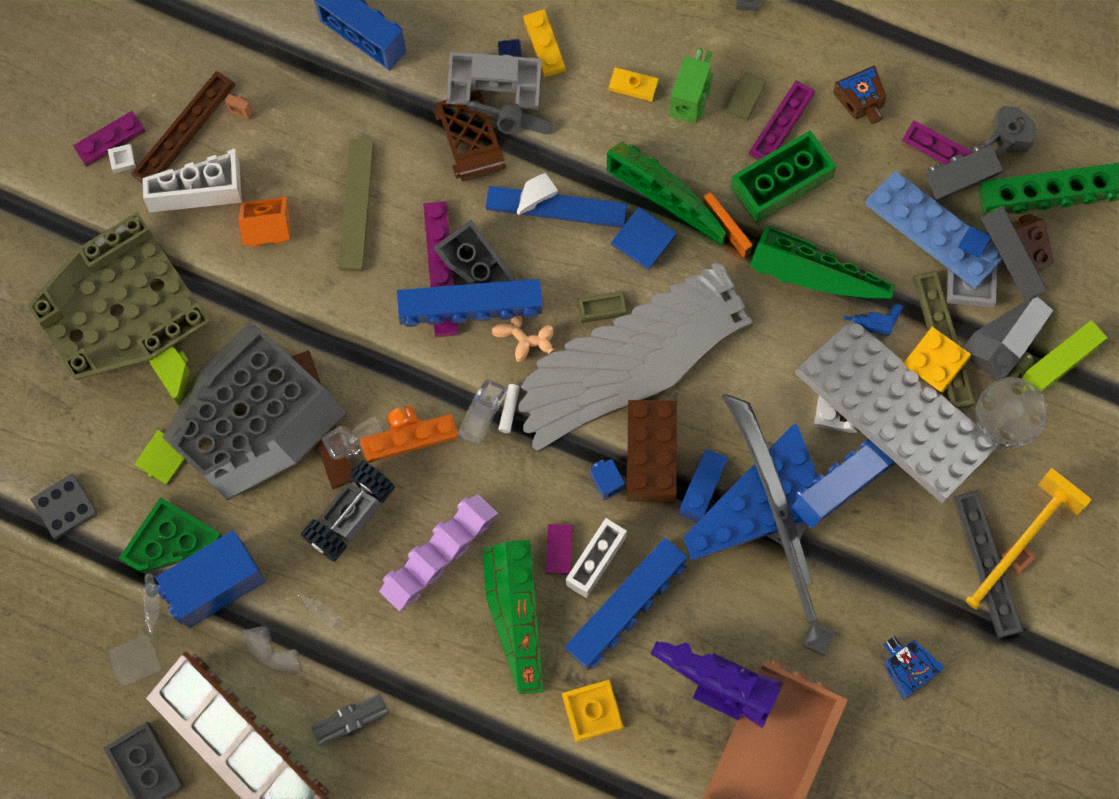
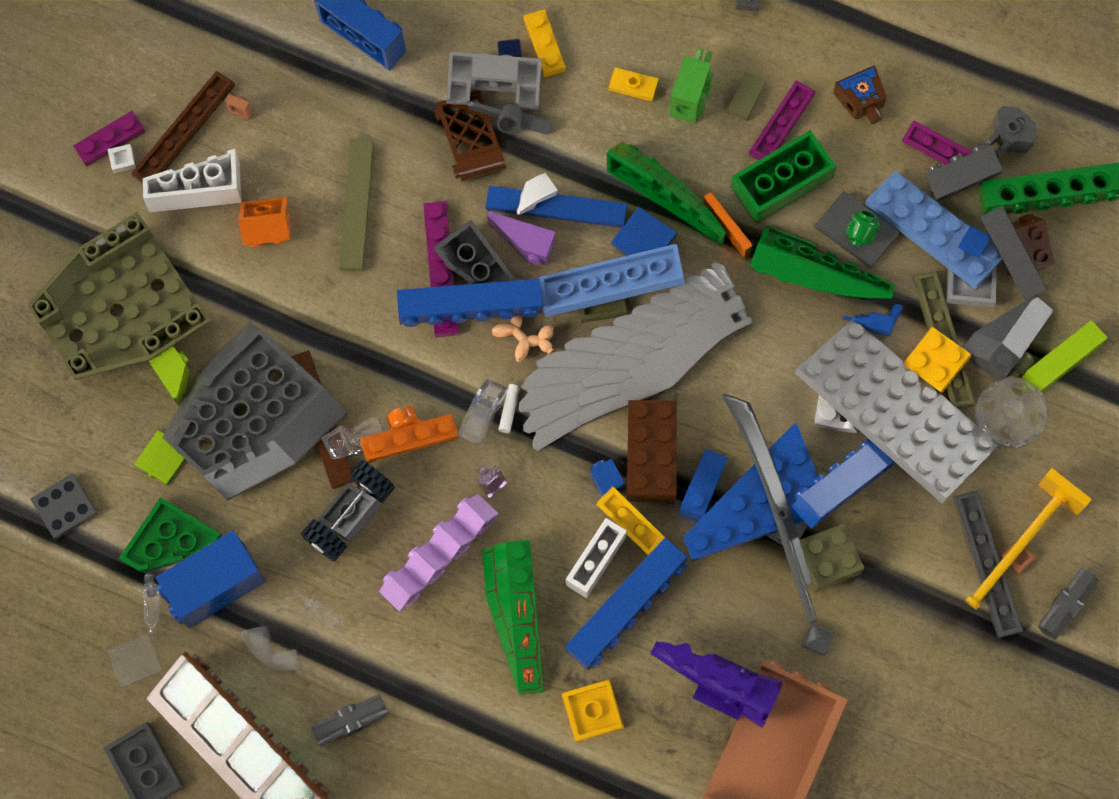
(490, 480): none -> tile
(527, 239): none -> medium lavender slope
(559, 549): magenta tile -> none
(611, 280): none -> medium blue plate
(630, 519): none -> yellow plate
(831, 557): none -> olive piece
(835, 222): none -> dark grey tile
(862, 228): none -> green head
(910, 666): blue torso -> none
(1068, 603): none -> dark grey piece

